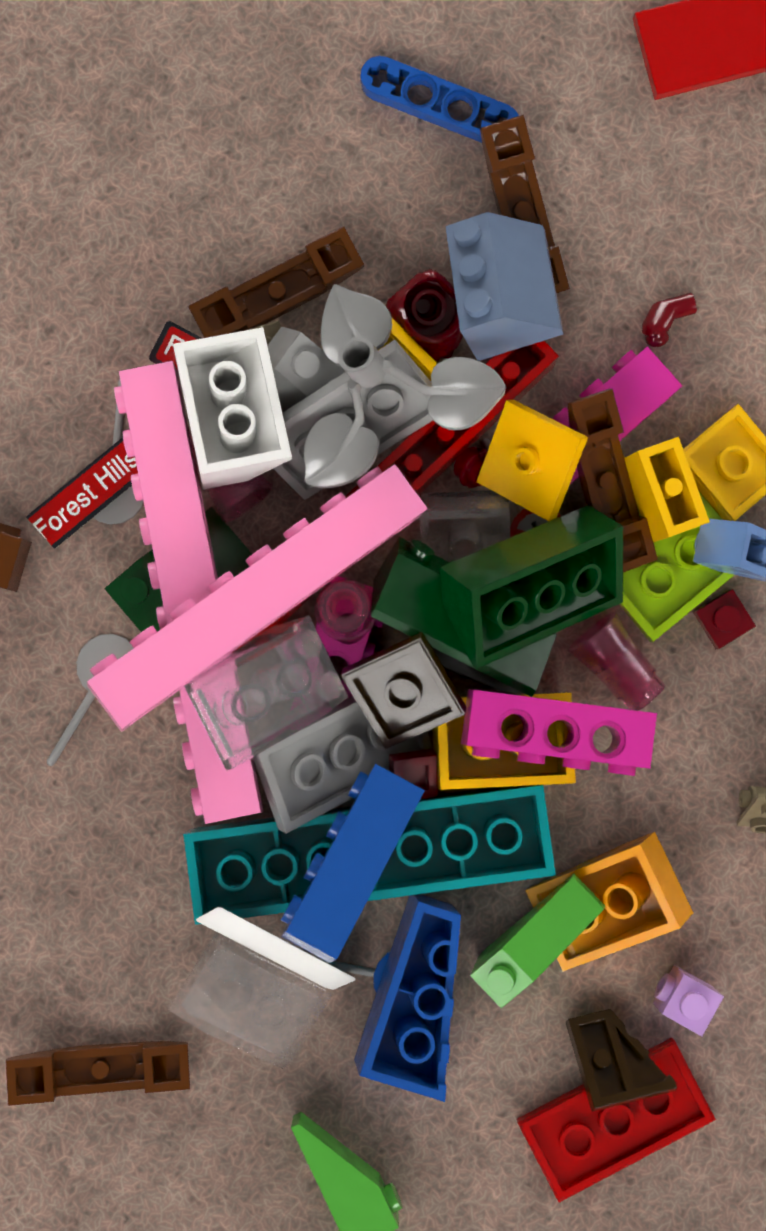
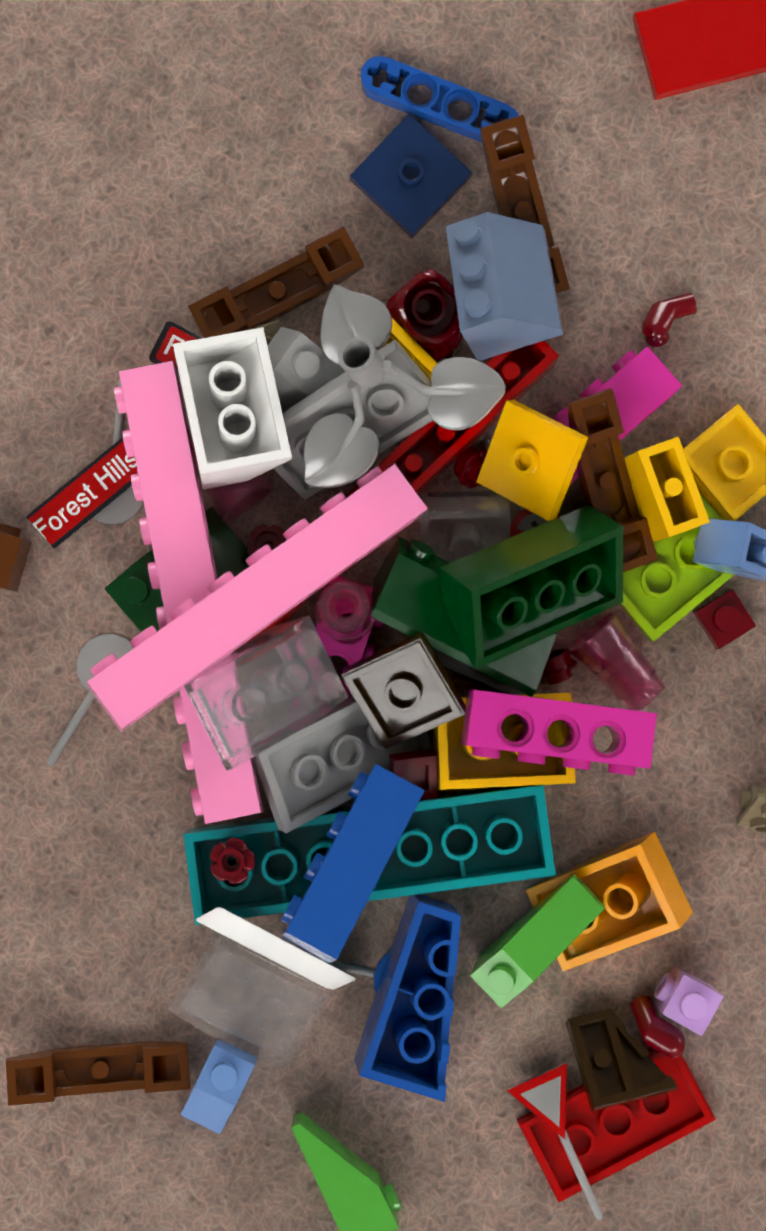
(219, 1086): none -> medium blue slope
(244, 860): none -> dark red plate
(263, 534): none -> dark red plate
(410, 176): none -> dark blue plate
(547, 1100): none -> piece
(558, 666): none -> dark red plate
(656, 1031): none -> dark red arm

